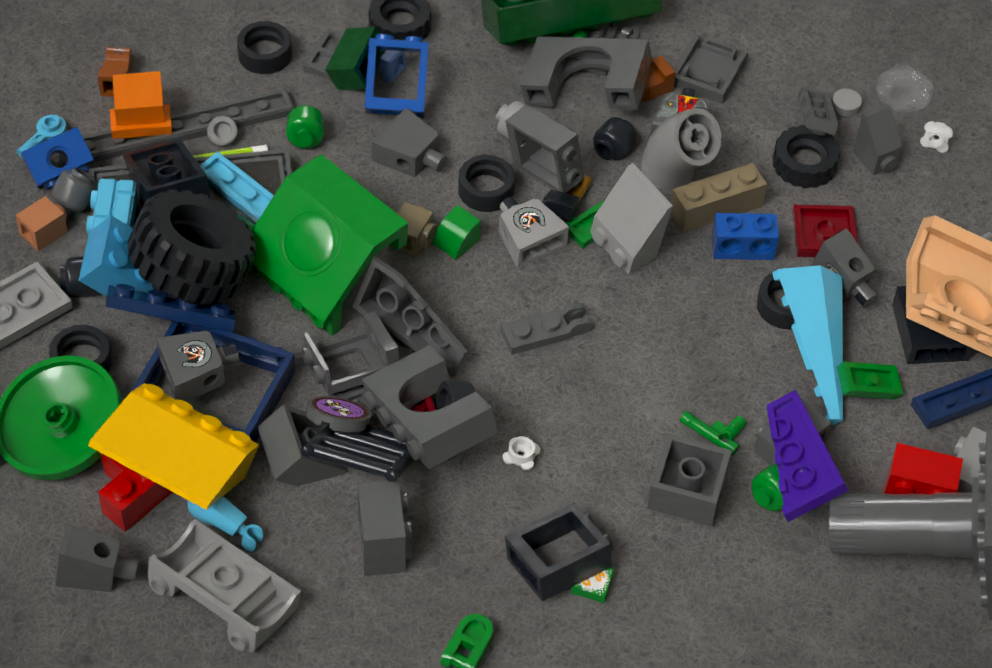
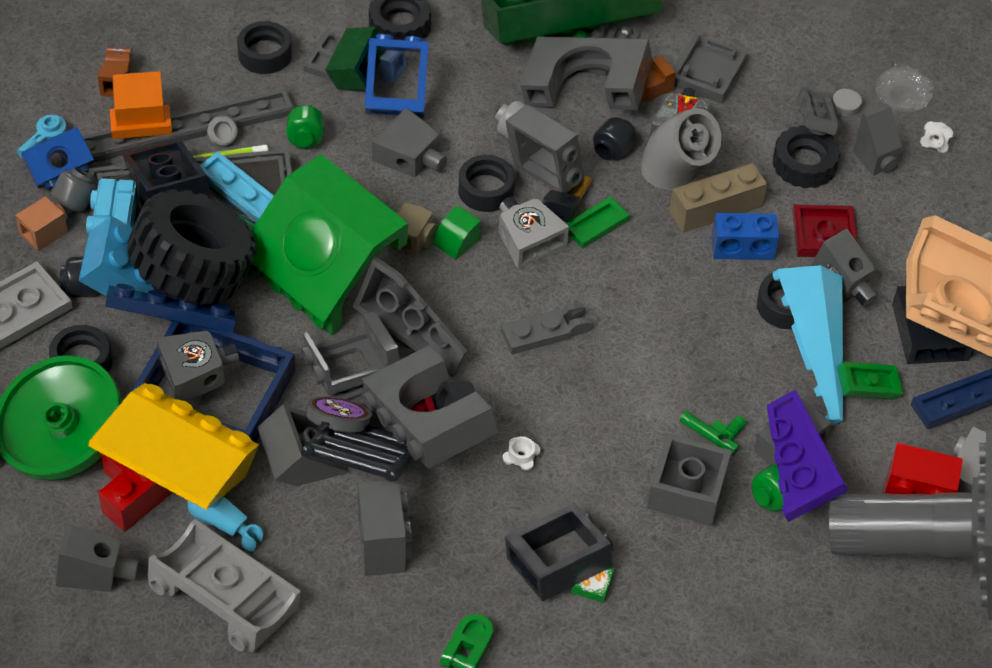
(632, 221): light grey slope -> none

